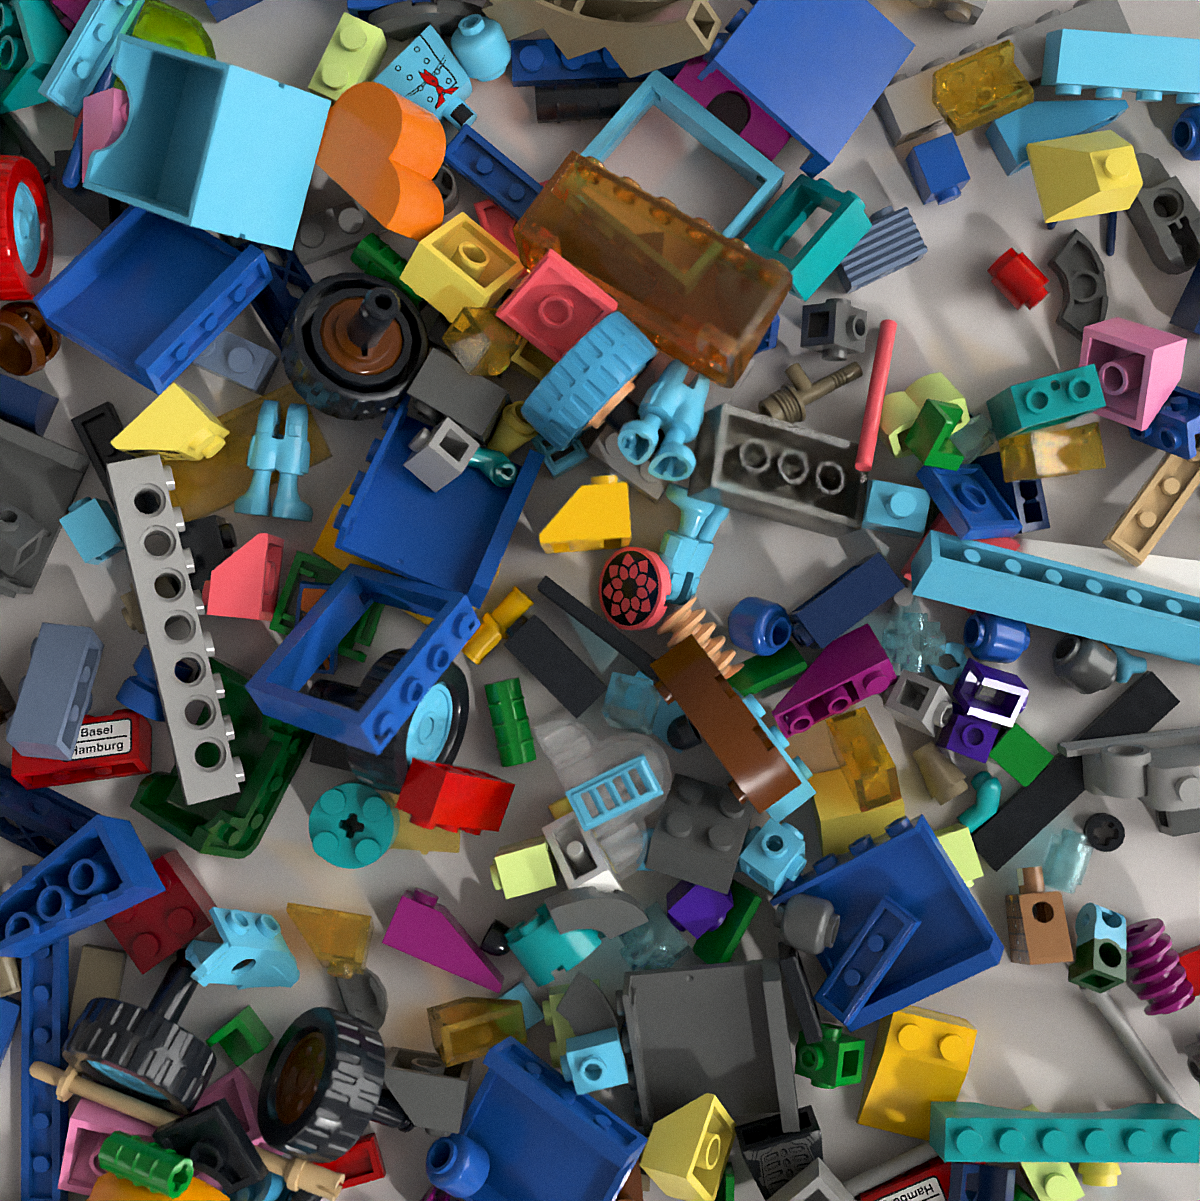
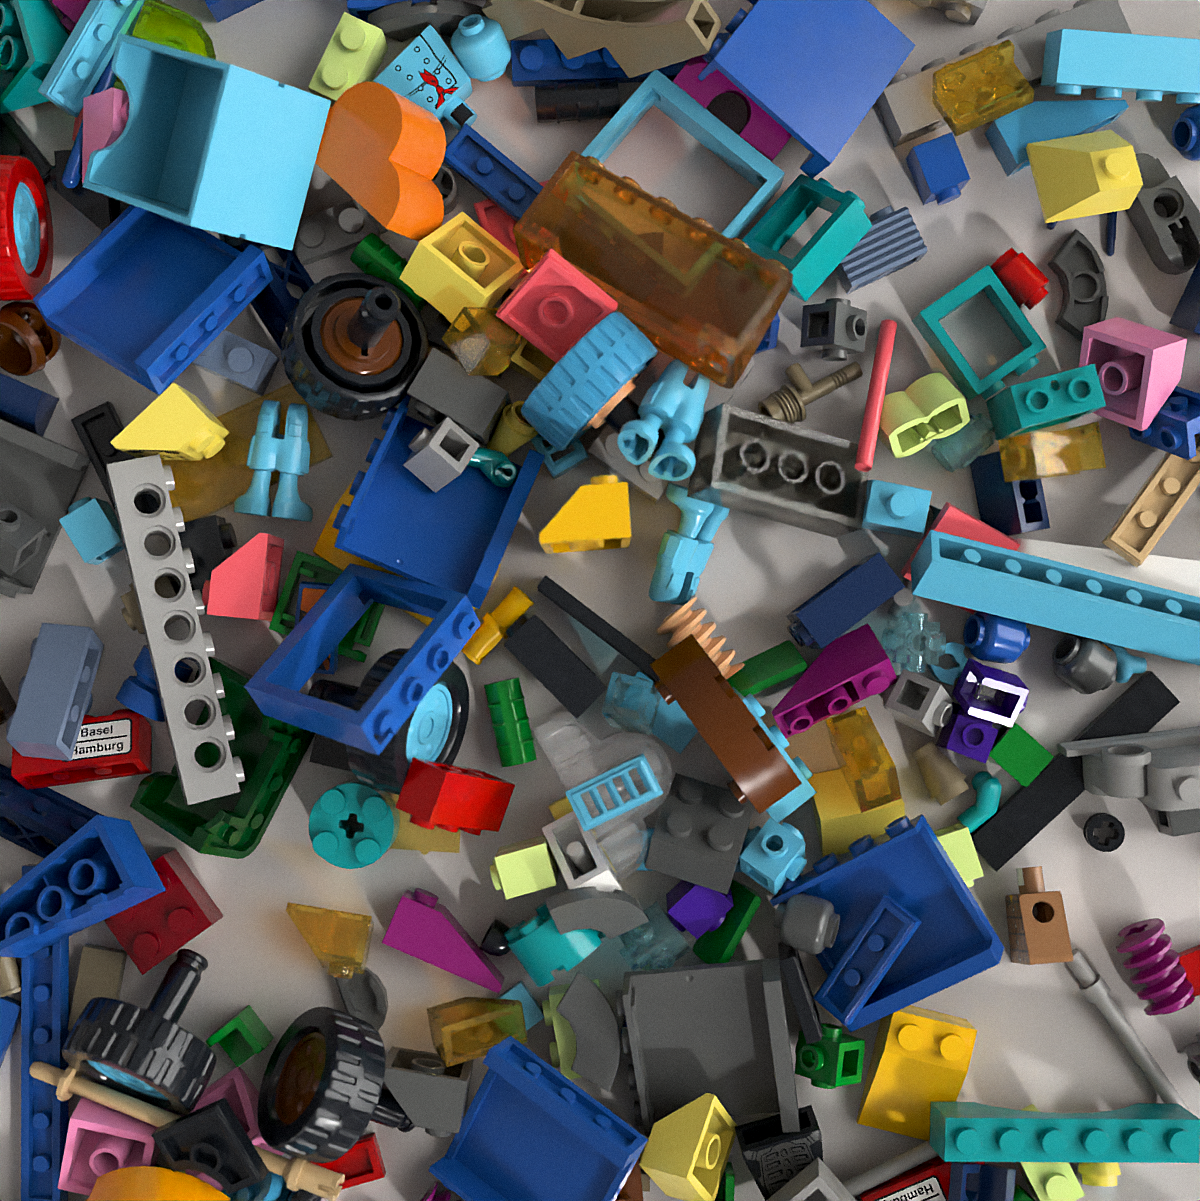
(146, 1164): green axle -> none
(244, 937): medium azure piece -> none
(457, 1165): blue head -> none
(594, 1061): medium azure brick -> none
(634, 588): coral tile -> none
(683, 733): black hinge -> none
(759, 626): blue head -> none
(931, 435): green panel -> none
(949, 355): none -> teal window
(970, 502): blue tile -> none
(1066, 860): clear light blue brick -> none
(1099, 949): leg -> none

